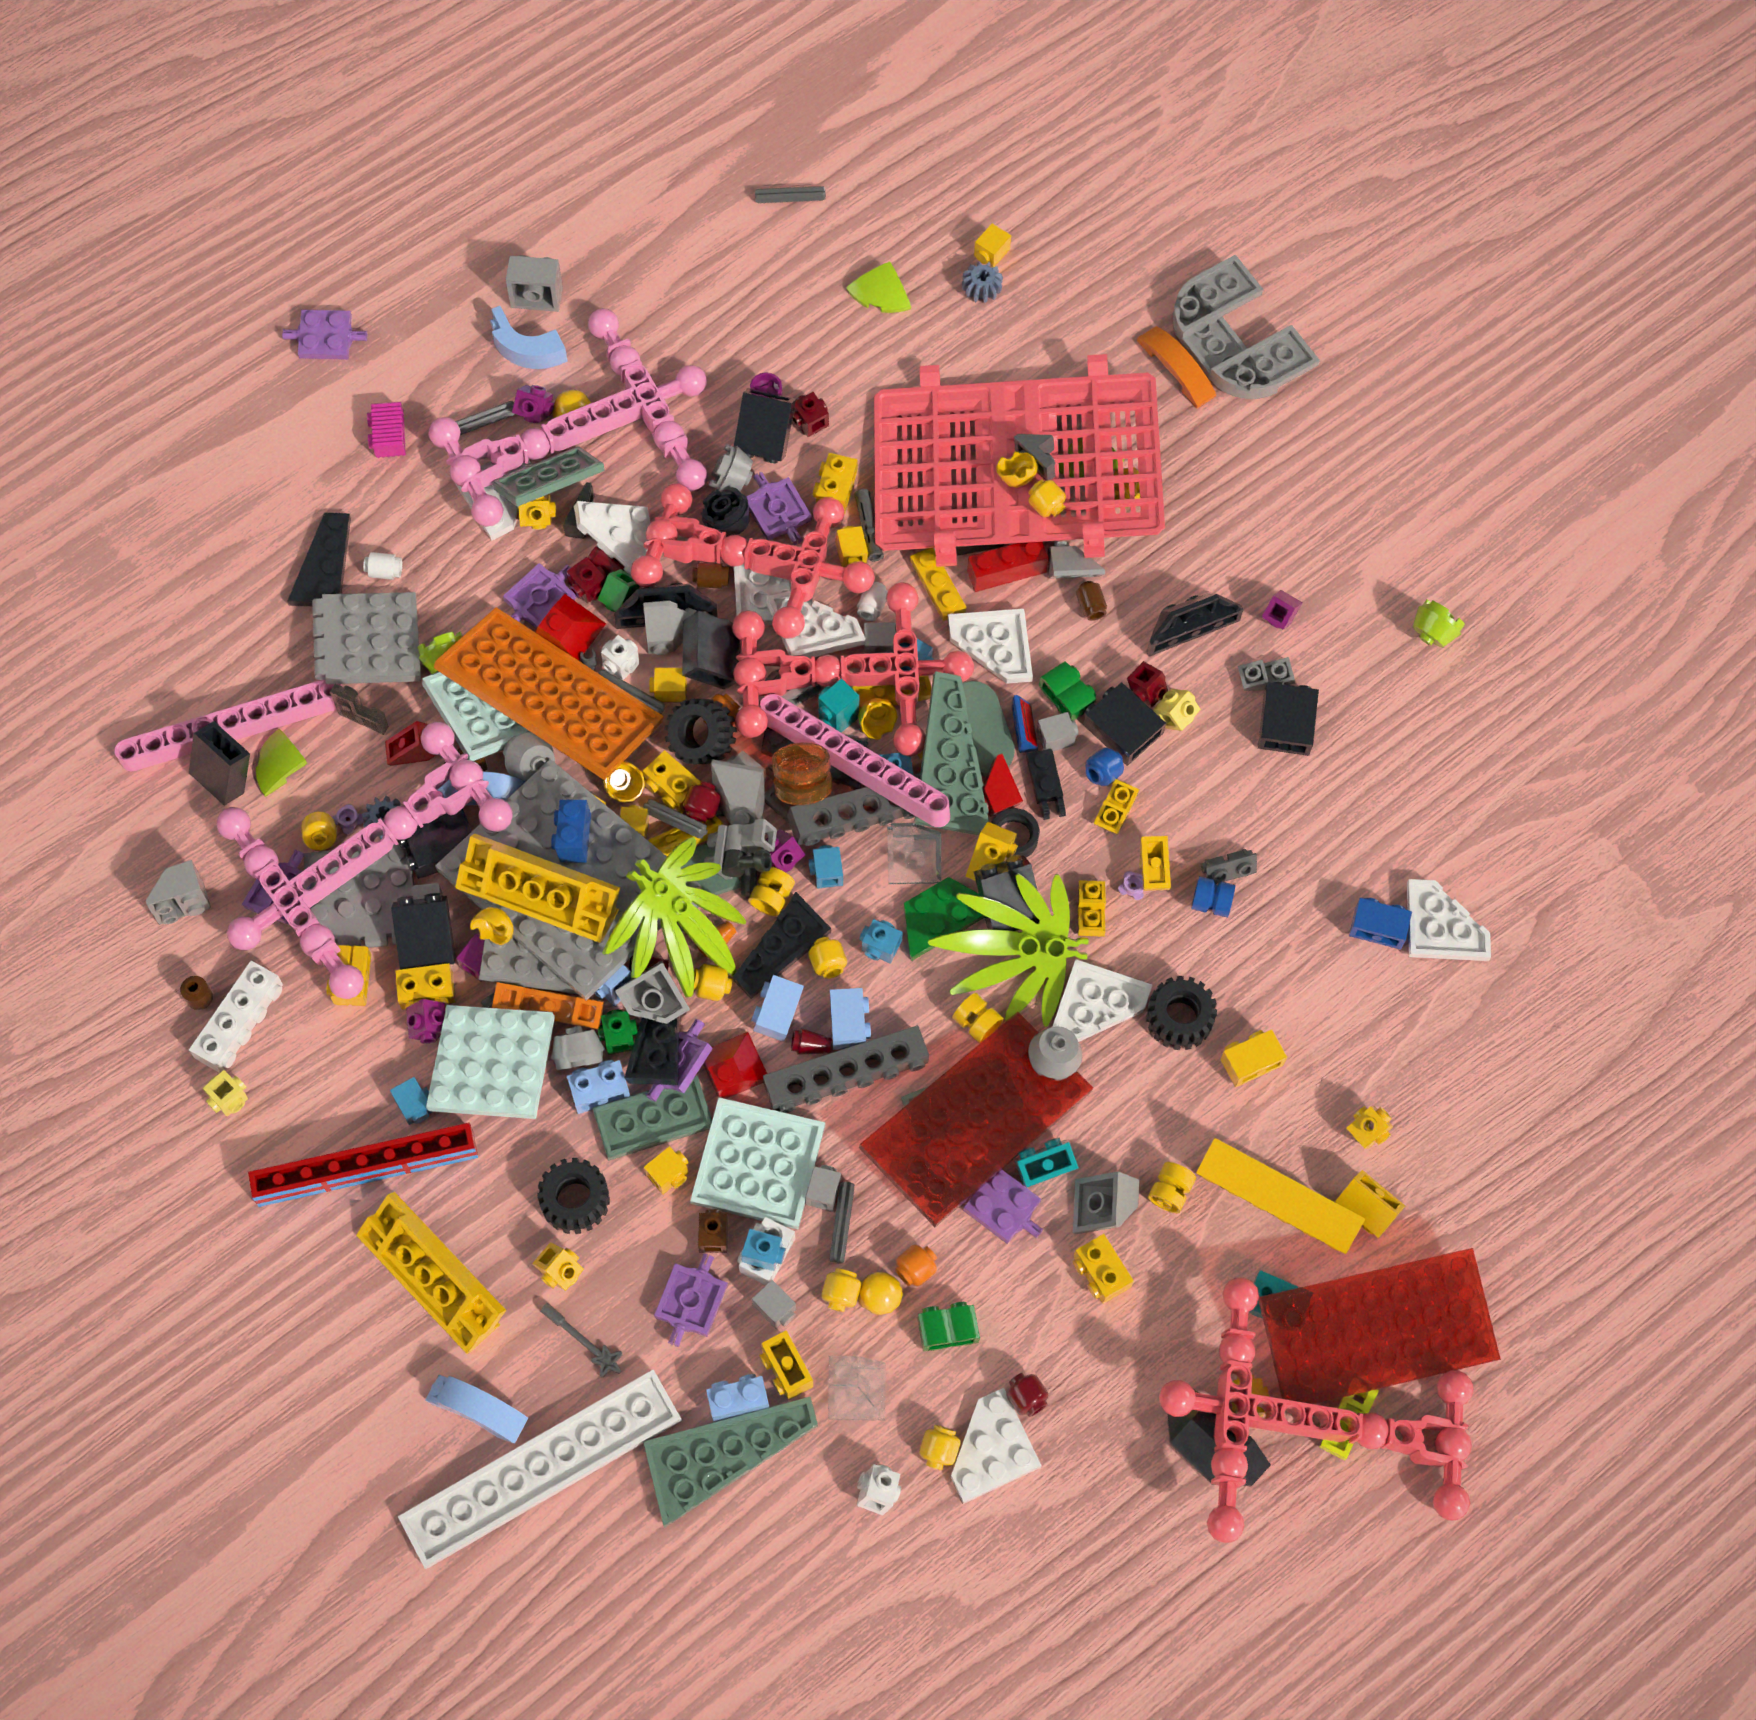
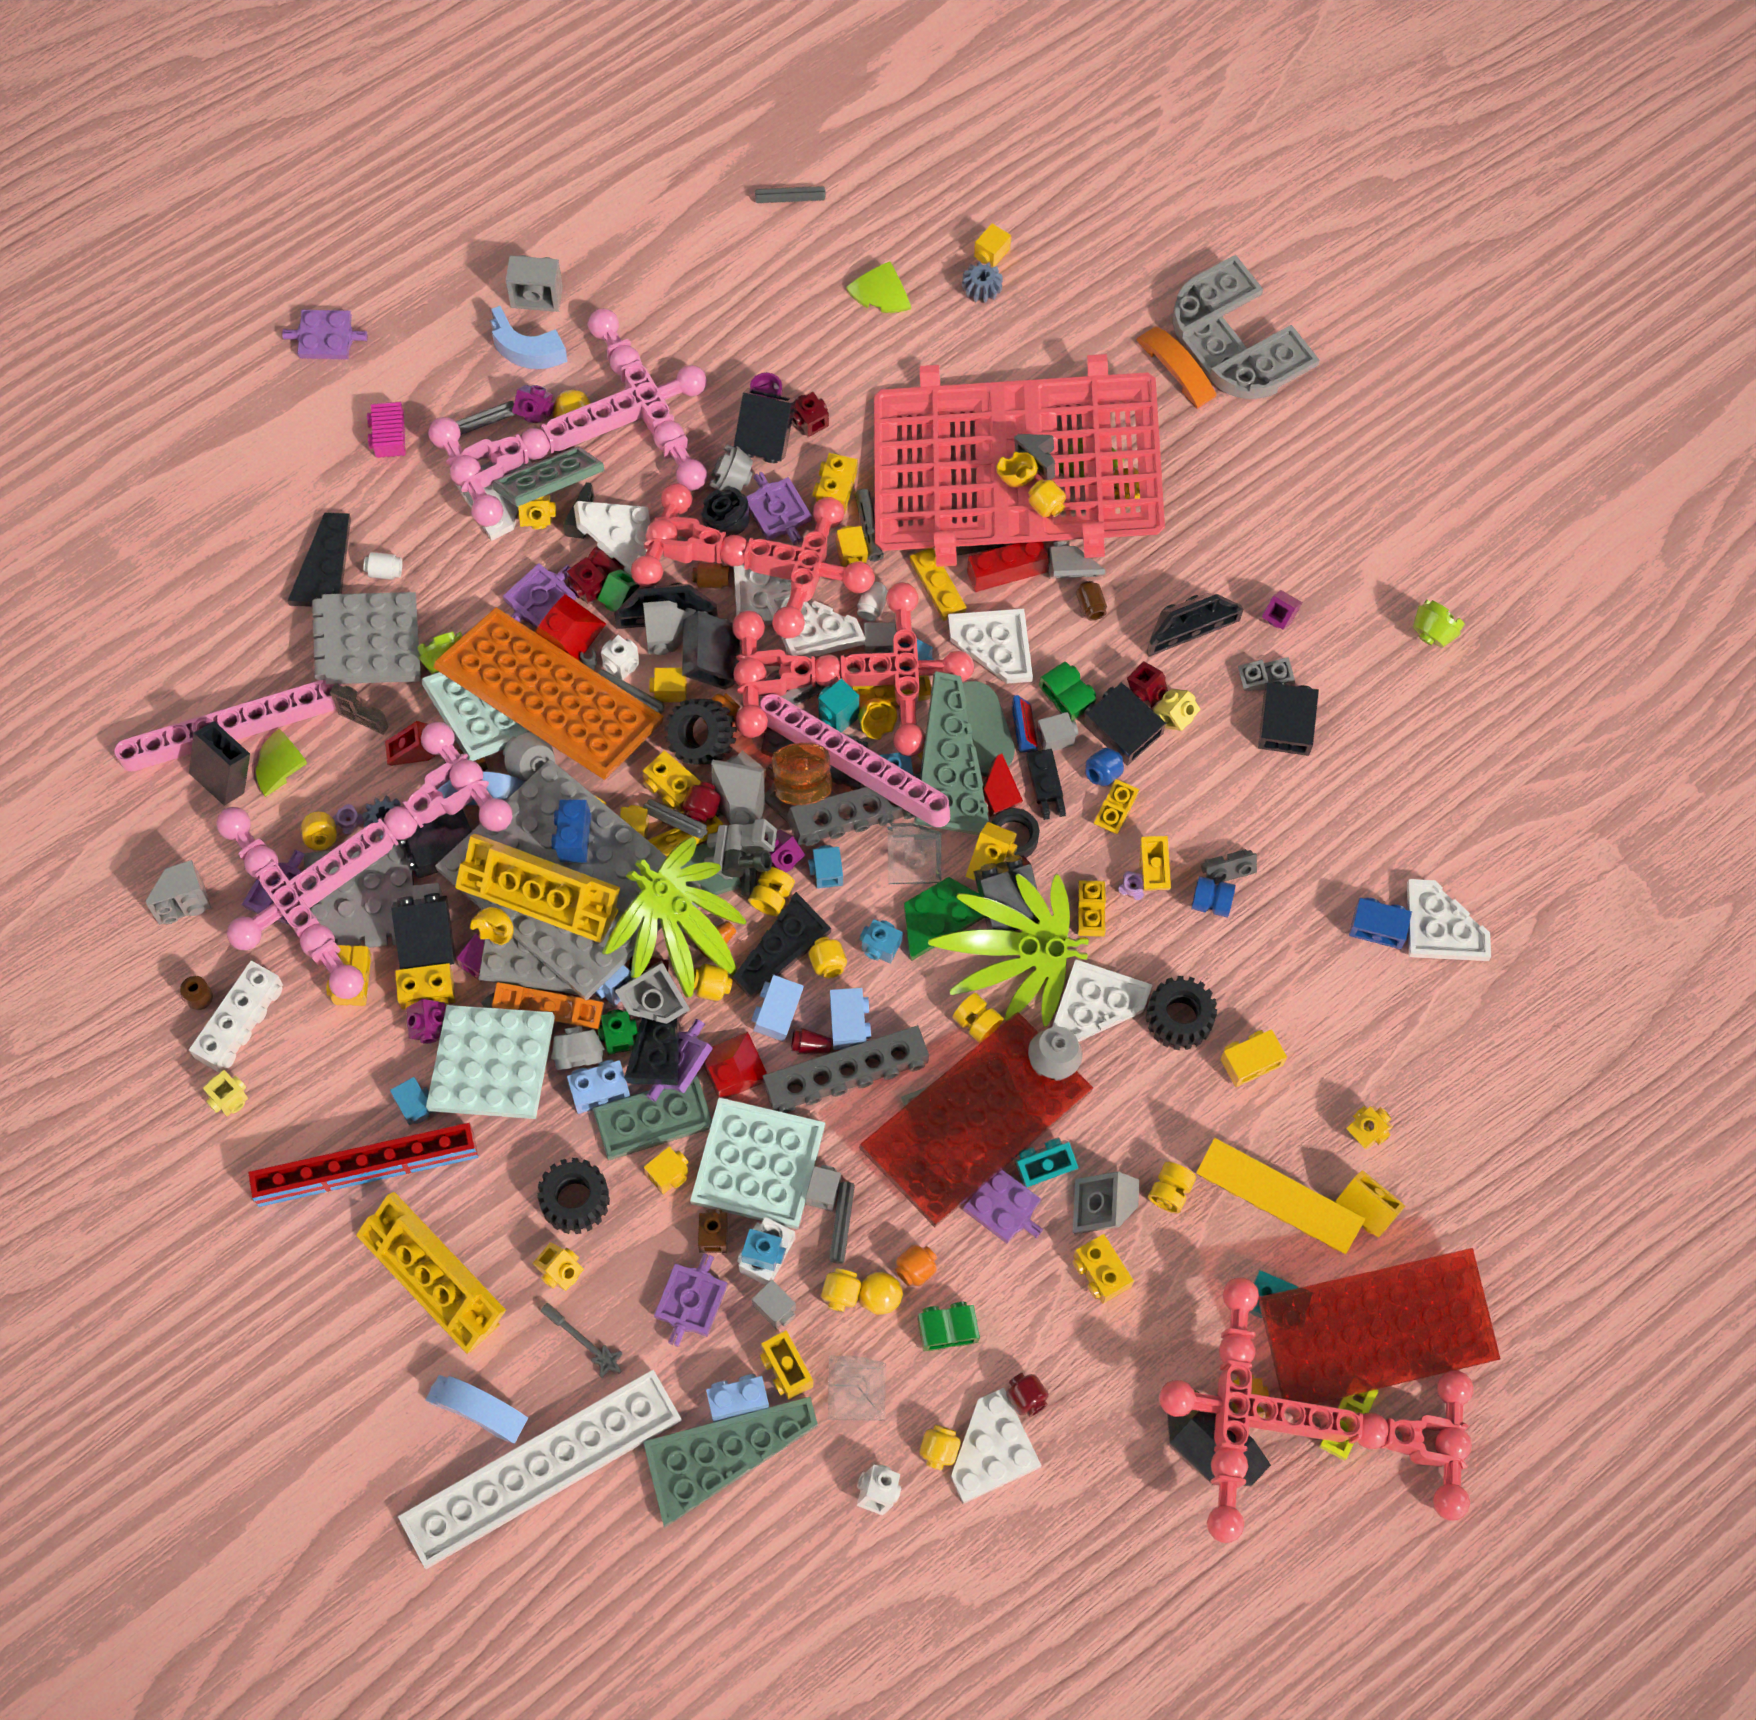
(625, 783): yellow hair -> none

